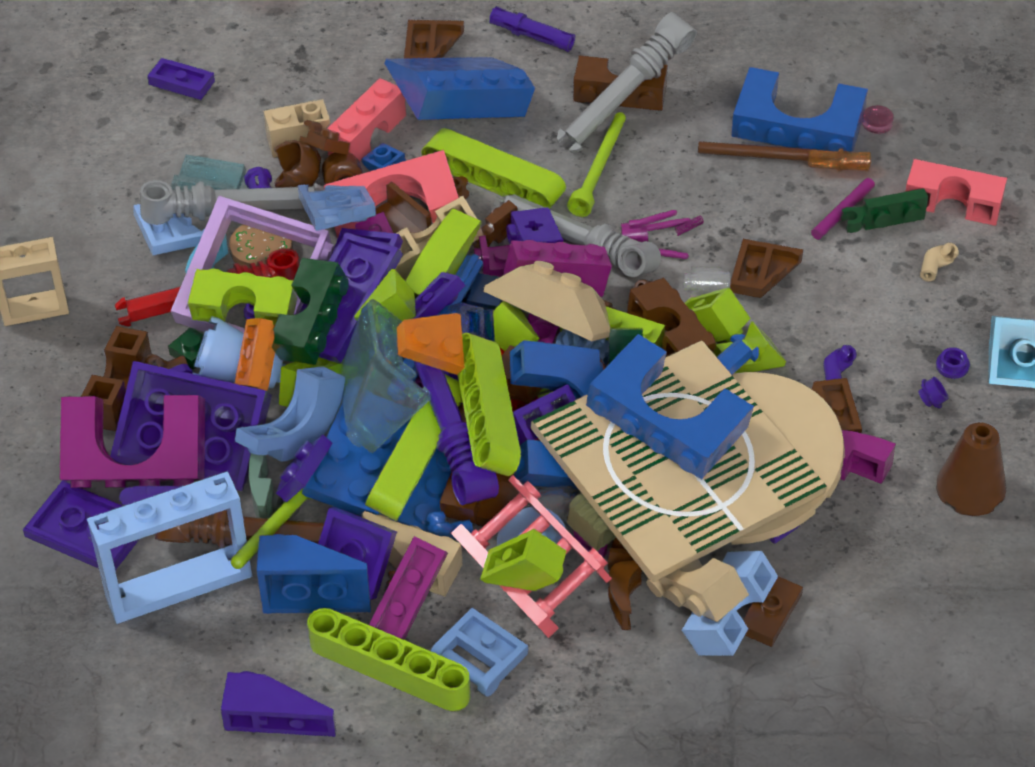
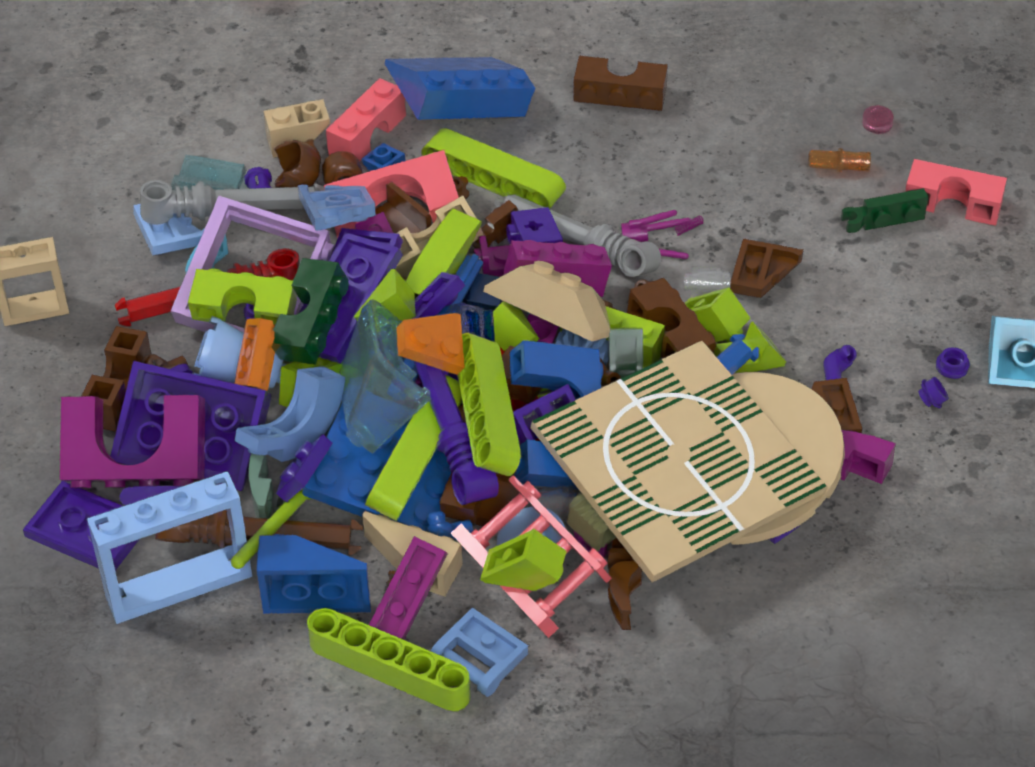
(181, 78): dark purple plate -> none
(187, 346): dark green plate -> none
(254, 245): medium nougat tile -> none
(268, 706): dark purple slope -> none
(324, 138): reddish brown plate -> none
(361, 541): dark purple plate -> none
(431, 37): reddish brown wing -> none
(521, 25): dark purple pin -> none
(582, 200): lime piece -> none
(670, 38): light grey piece -> none
(691, 442): blue arch -> none
(704, 589): tan arch -> none
(725, 636): light blue arch -> none
(753, 151): reddish brown bar -> none
(760, 120): blue arch -> none
(768, 618): reddish brown plate -> none
(835, 215): magenta bar -> none
(937, 258): tan arm -> none
(974, 472): reddish brown cone -> none

